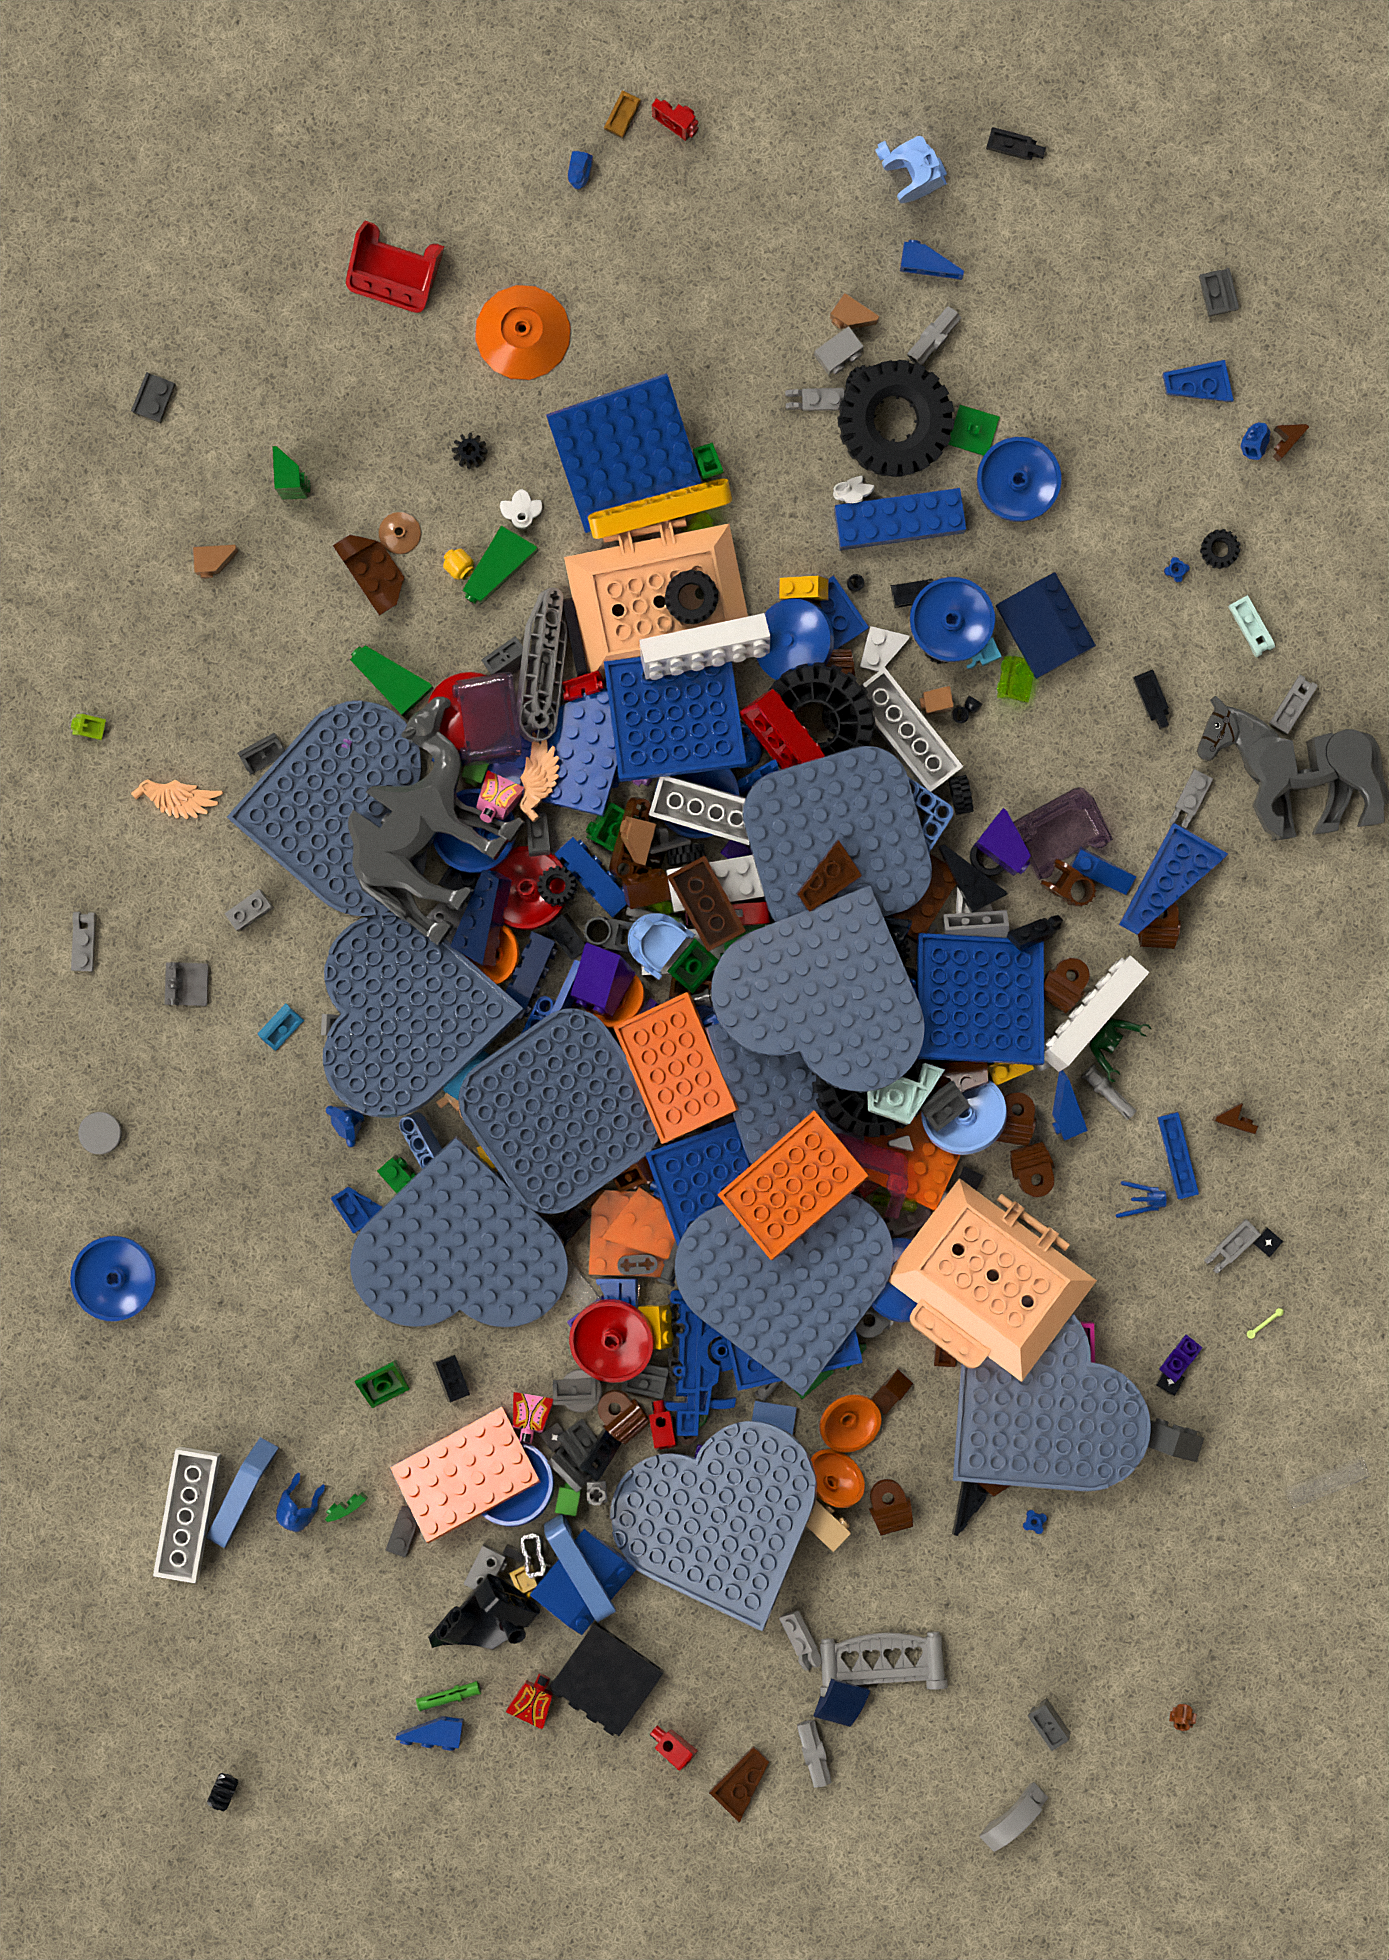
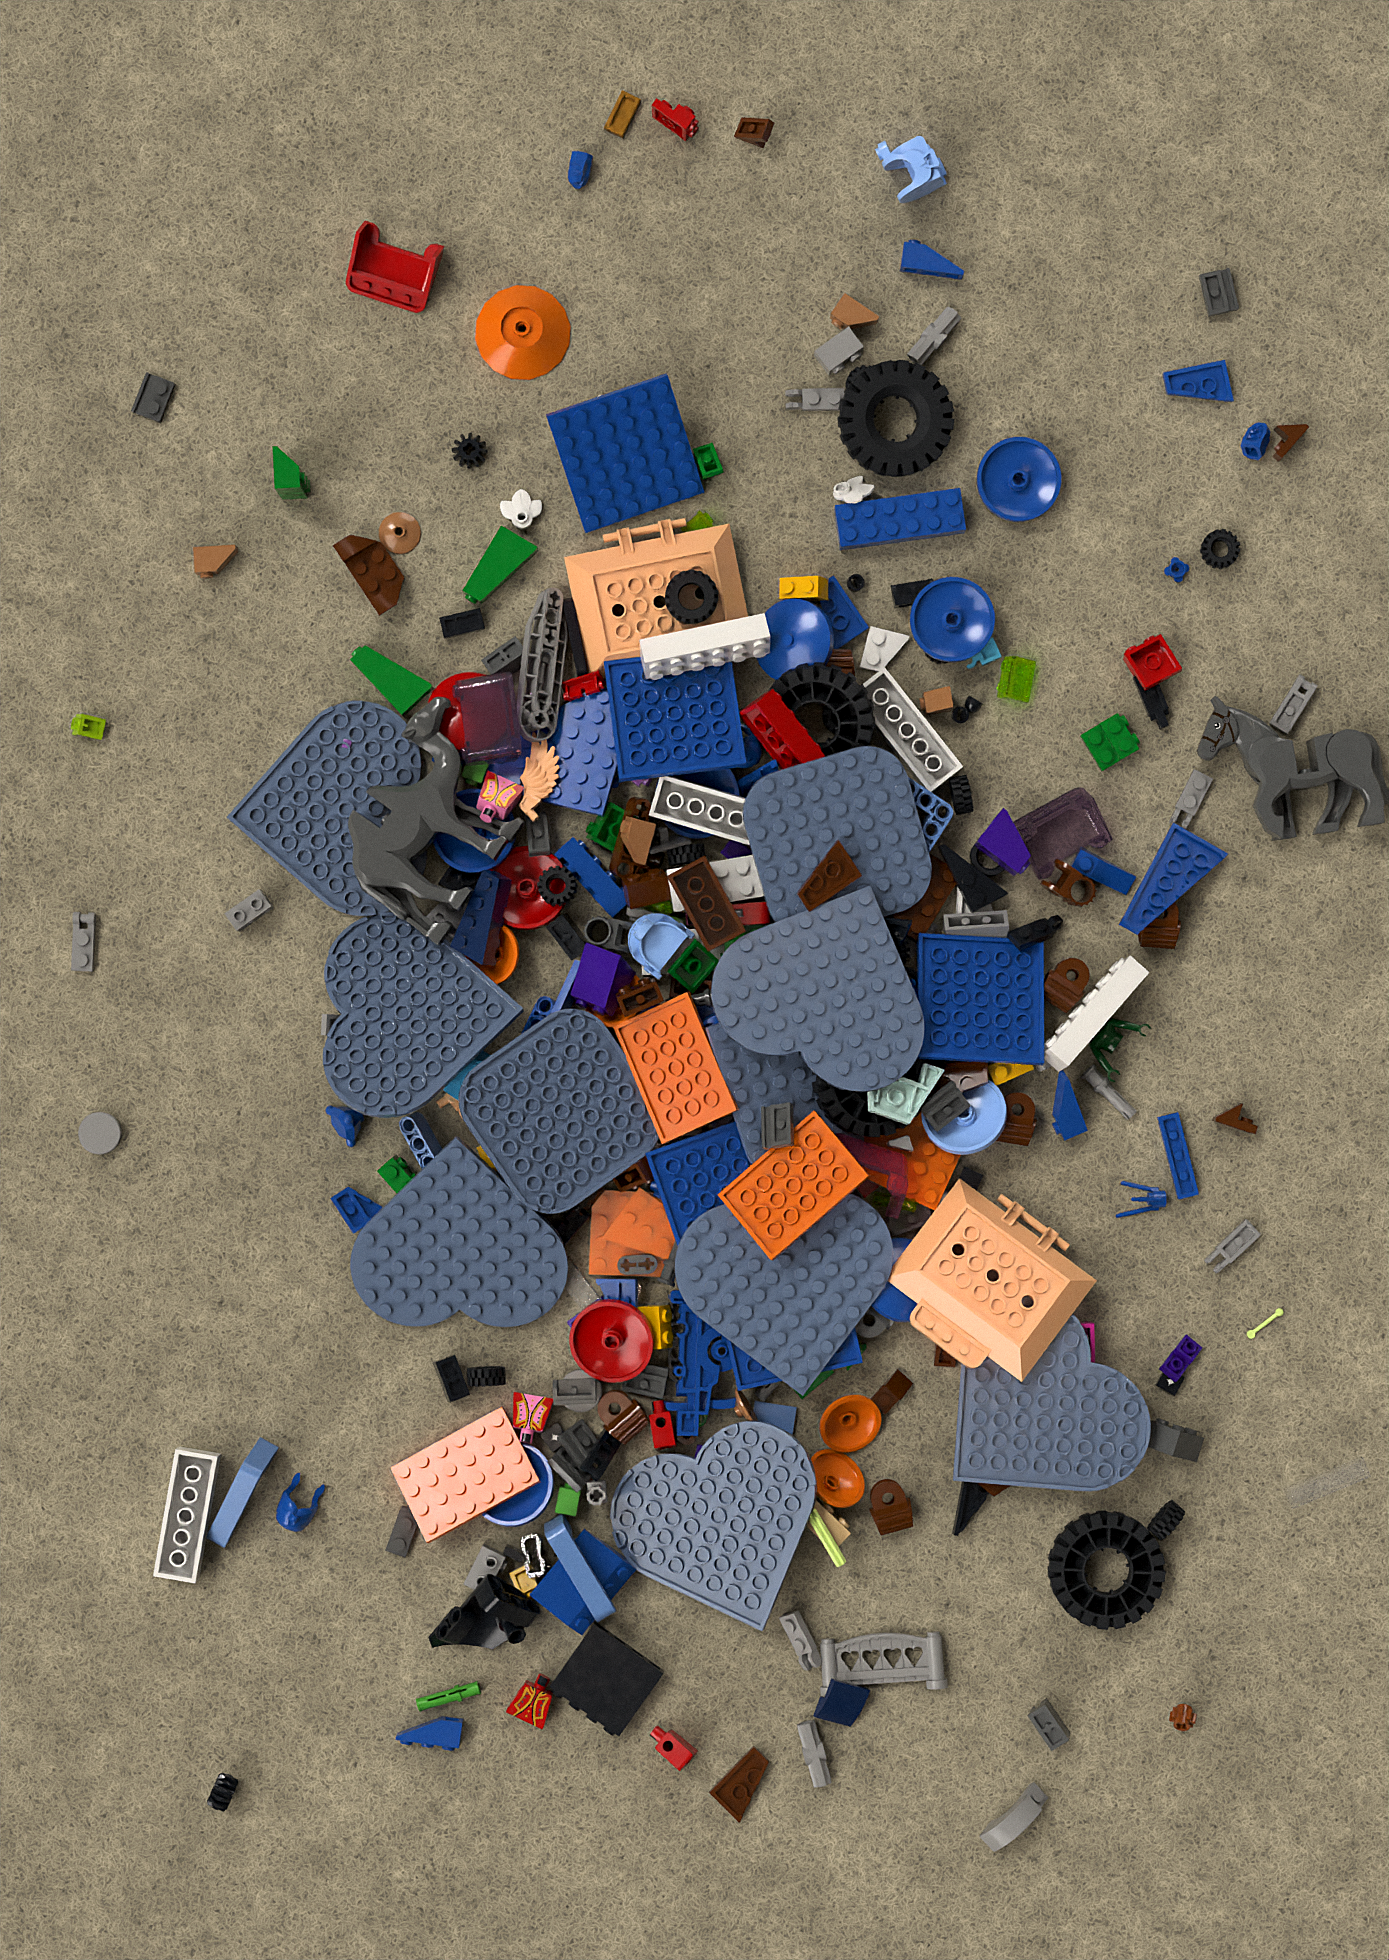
(113, 1278): blue dish -> none
(177, 797): light nougat animal -> none
(186, 984): flat silver hinge -> none
(261, 753): dark grey hinge -> none
(280, 1027): dark azure slope -> none
(338, 1511): green slope -> none
(382, 1384): green slope -> none
(458, 564): yellow head -> none
(462, 623): none -> black plate
(486, 1376): none -> black tyre
(531, 970): dark blue wedge -> none
(639, 996): none -> reddish brown brick
(660, 508): yellow beam -> none
(743, 1407): none -> medium nougat dish
(754, 130): none -> reddish brown slope
(777, 1126): none -> dark grey plate
(827, 1539): none -> yellowish green axle
(973, 430): green piece -> none
(1014, 144): black hinge -> none
(1029, 1525): blue plate -> none
(1031, 1161): reddish brown piece -> none
(1045, 625): dark blue slope -> none
(1068, 1573): none -> black tyre
(1110, 741): none -> green plate
(1151, 661): none -> red plate
(1166, 1520): none -> black tyre
(1251, 625): light aqua plate -> none
(1268, 1242): black tile -> none

